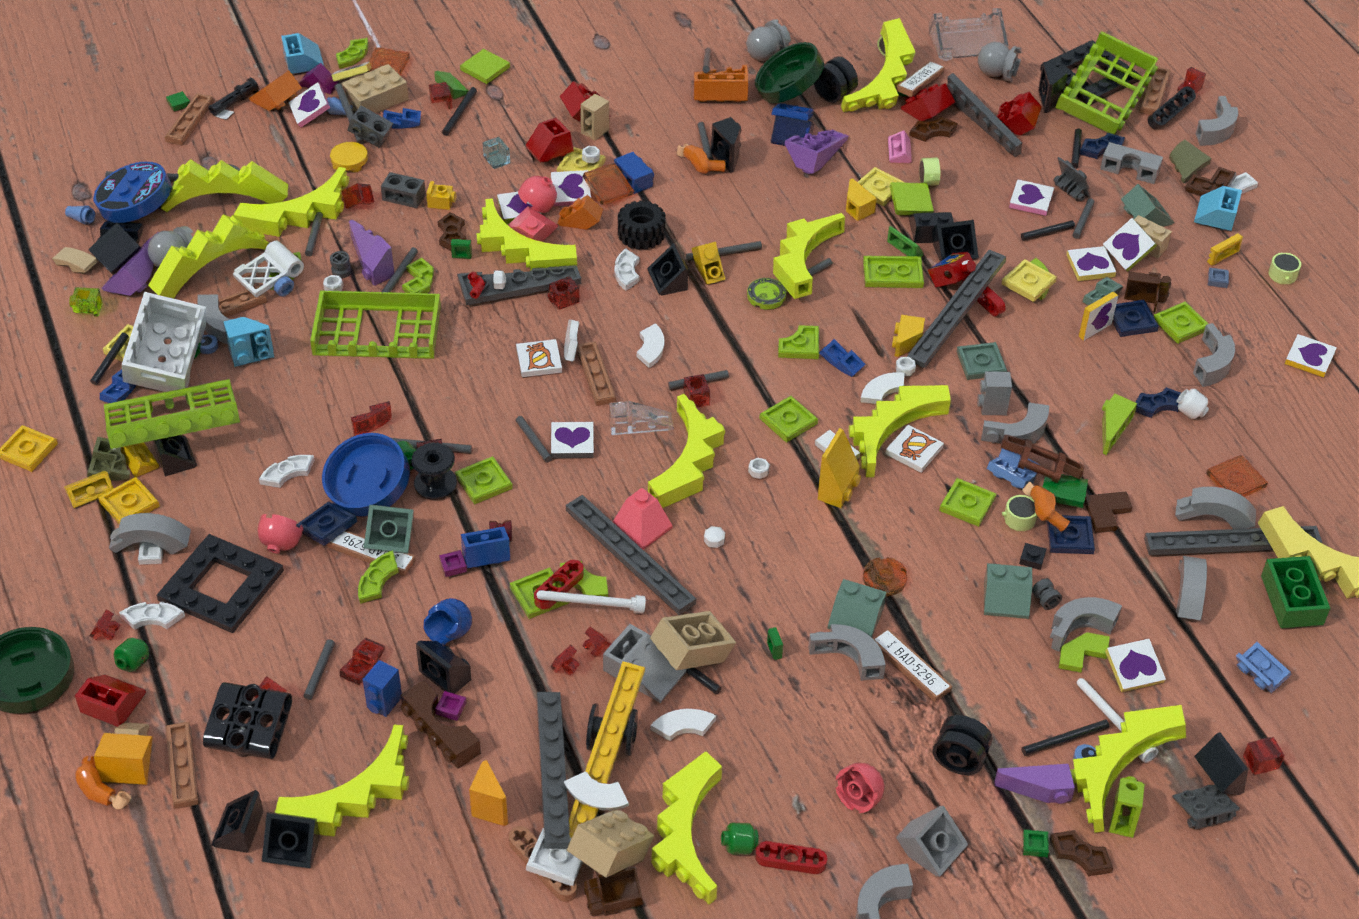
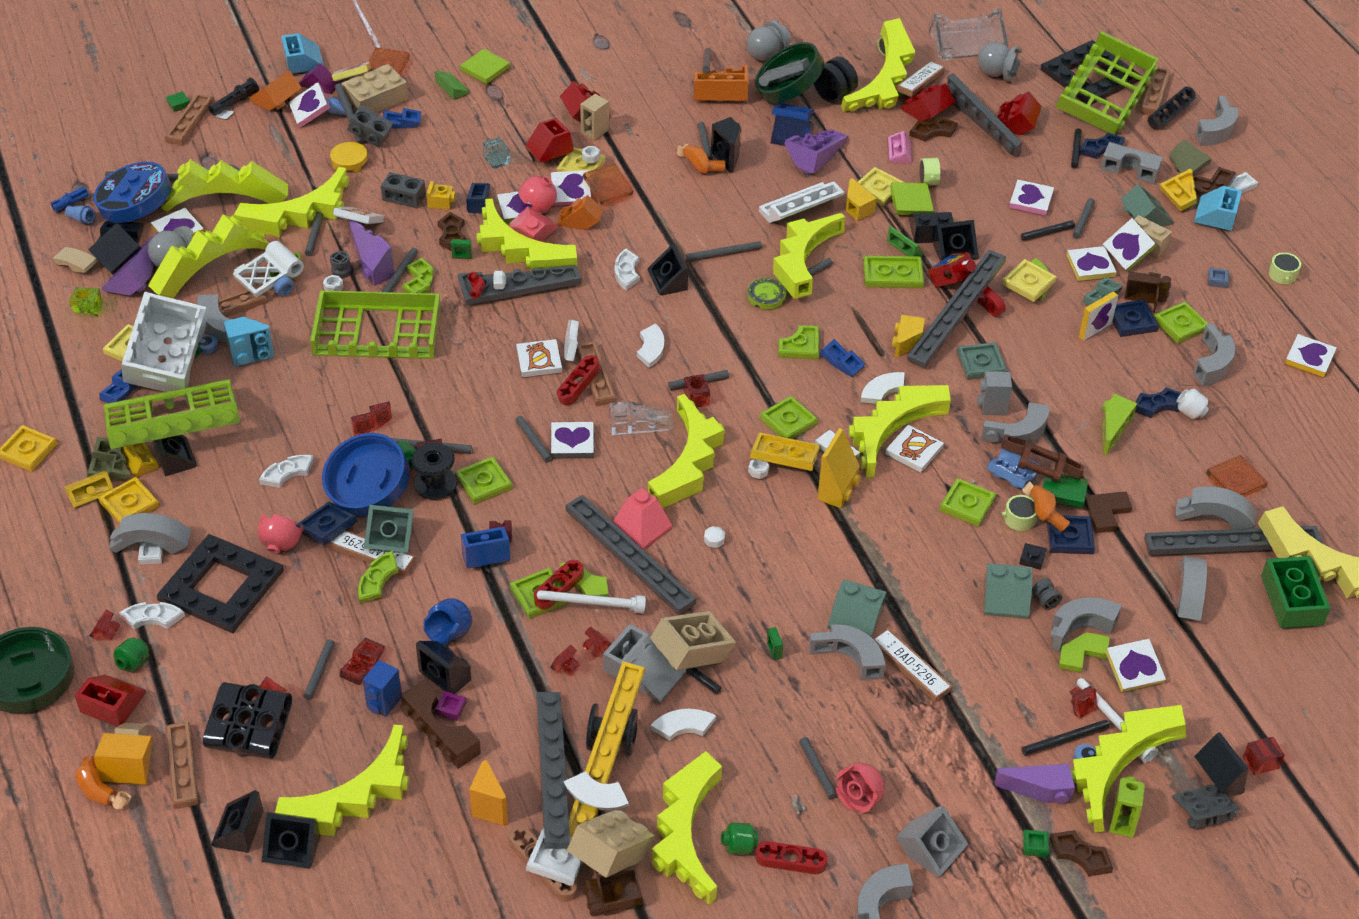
(69, 199): none -> blue axle
(109, 358): black bar -> none
(175, 220): none -> tile
(353, 54): lime tile -> none
(357, 195): clear red panel -> none
(358, 215): none -> white tile
(439, 93): clear red panel -> none
(453, 563): magenta plate -> none
(459, 111): black bar -> none
(476, 197): none -> dark blue slope
(563, 293): clear red brick -> none
(584, 369): none -> red beam
(635, 171): blue brick -> none
(641, 225): black tyre -> none
(708, 262): yellow slope -> none
(784, 71): none -> light grey plate
(785, 451): none -> yellow tile
(800, 201): none -> white slope
(818, 768): none -> dark grey bar
(885, 575): clear orange tile -> none
(905, 365): white tile -> none
(962, 745): black wheel -> none
(1051, 85): black slope -> none
(1072, 181): dark grey hinge -> none
(1083, 700): none -> clear red tile
(1180, 190): none -> yellow wing
(1193, 79): clear red panel -> none
(1225, 249): yellow tile -> none
(1263, 667): medium blue bracket -> none

